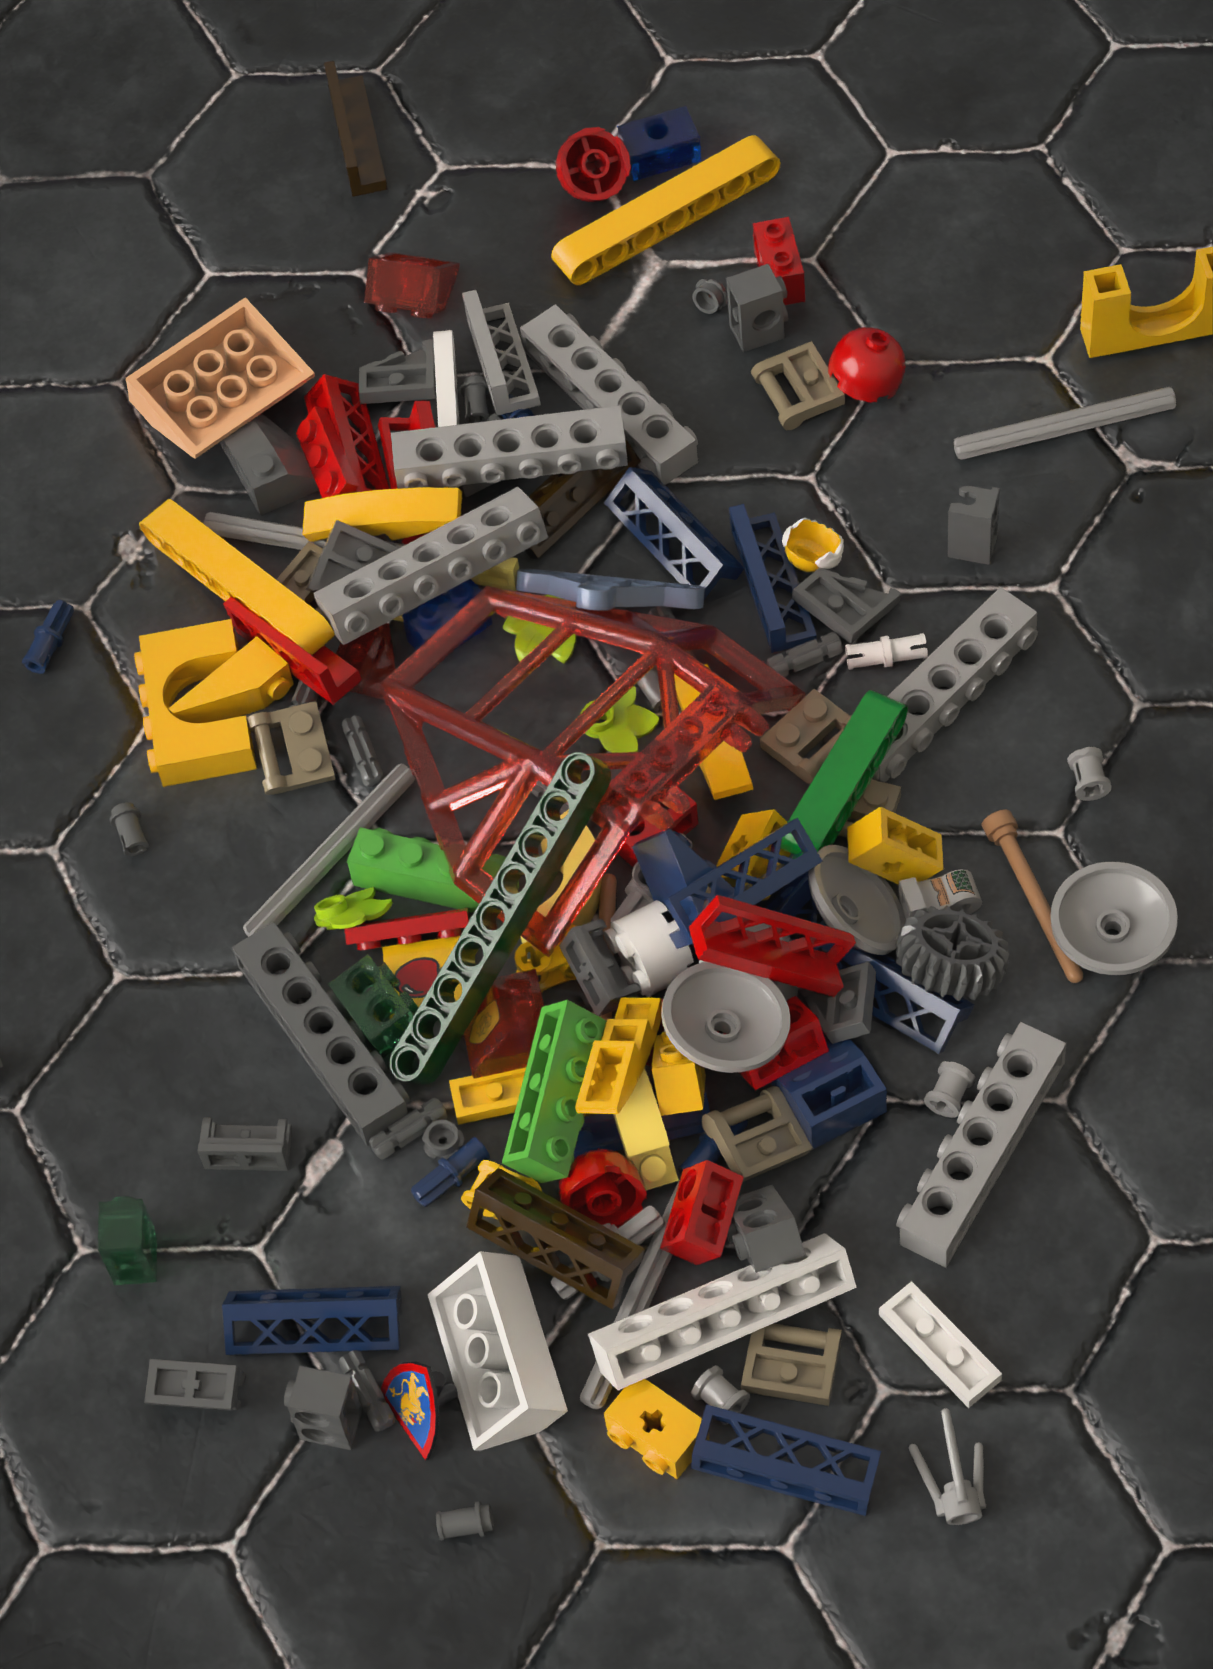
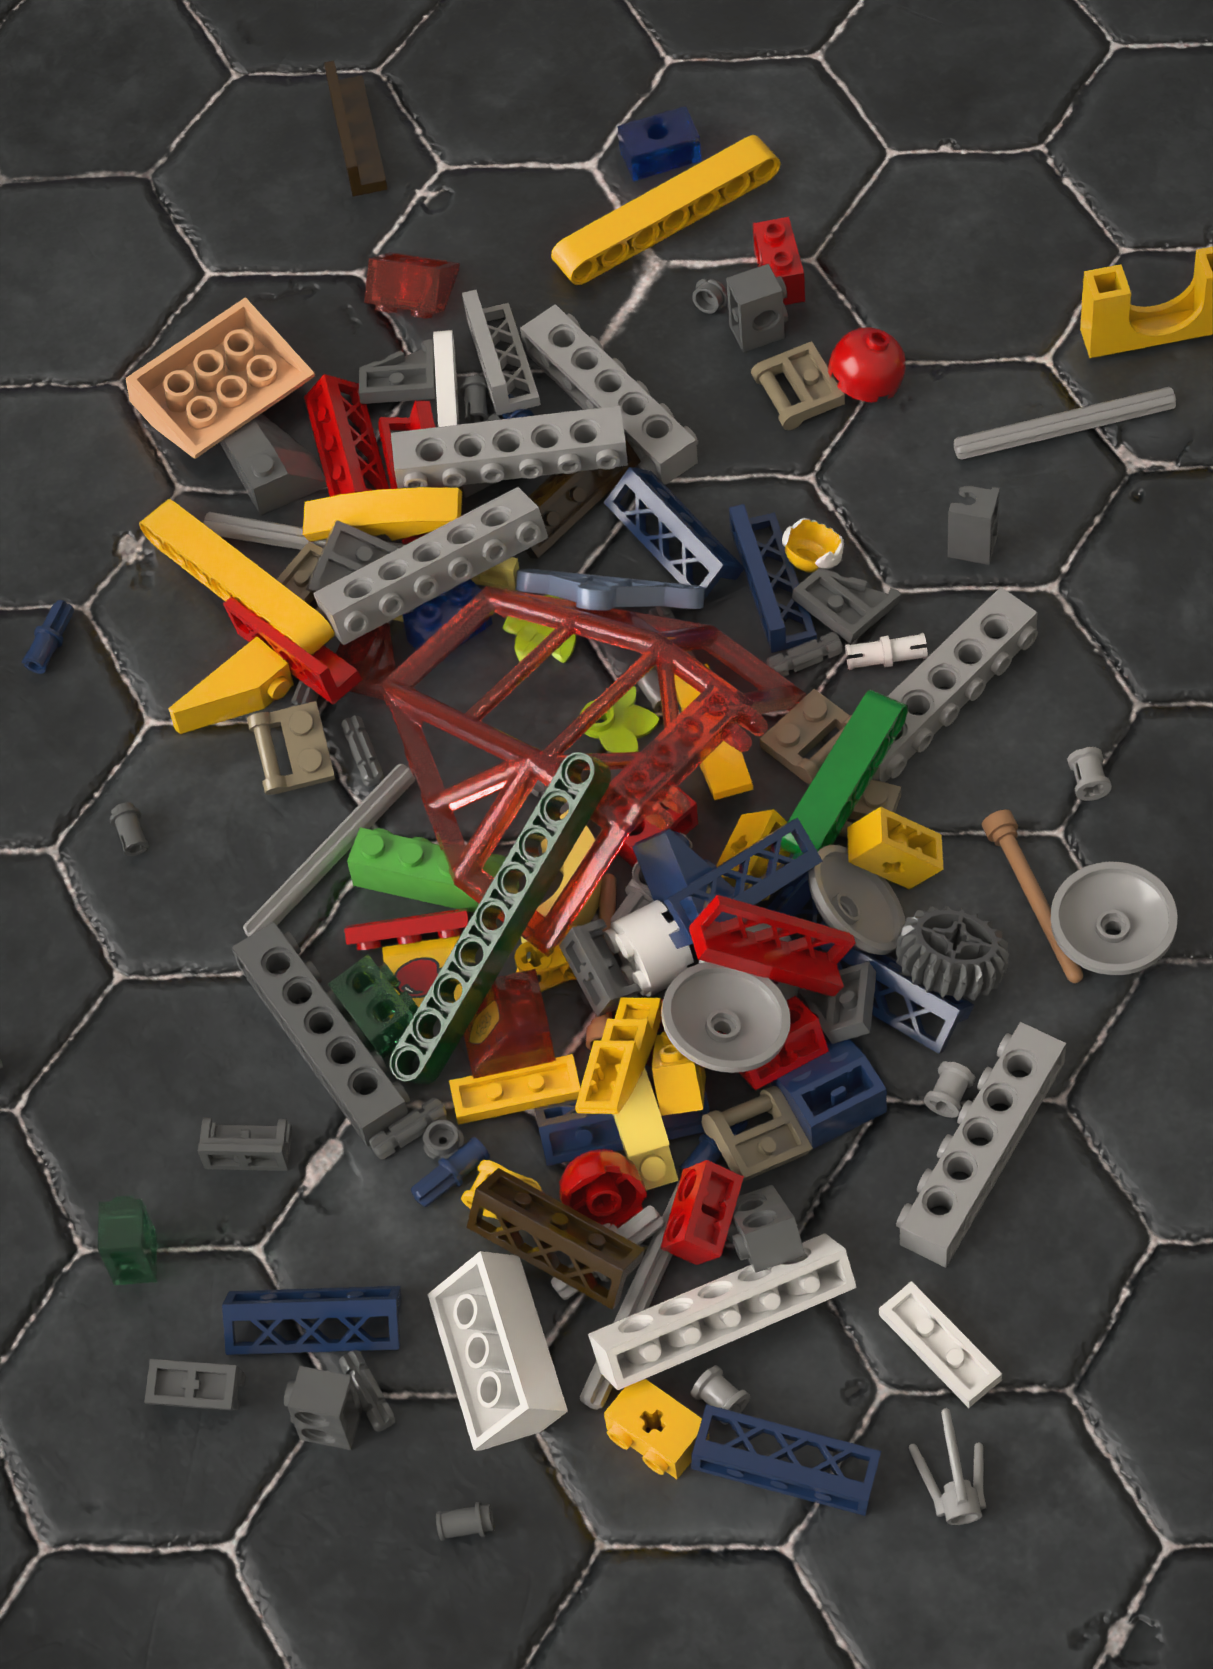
(185, 749): yellow arch -> none
(326, 454): red plate -> none
(350, 911): lime plate -> none
(415, 1400): shield -> none
(545, 1116): bright green brick -> none
(592, 164): red cylinder -> none
(788, 1372): dark tan plate -> none
(952, 890): light grey leg -> none

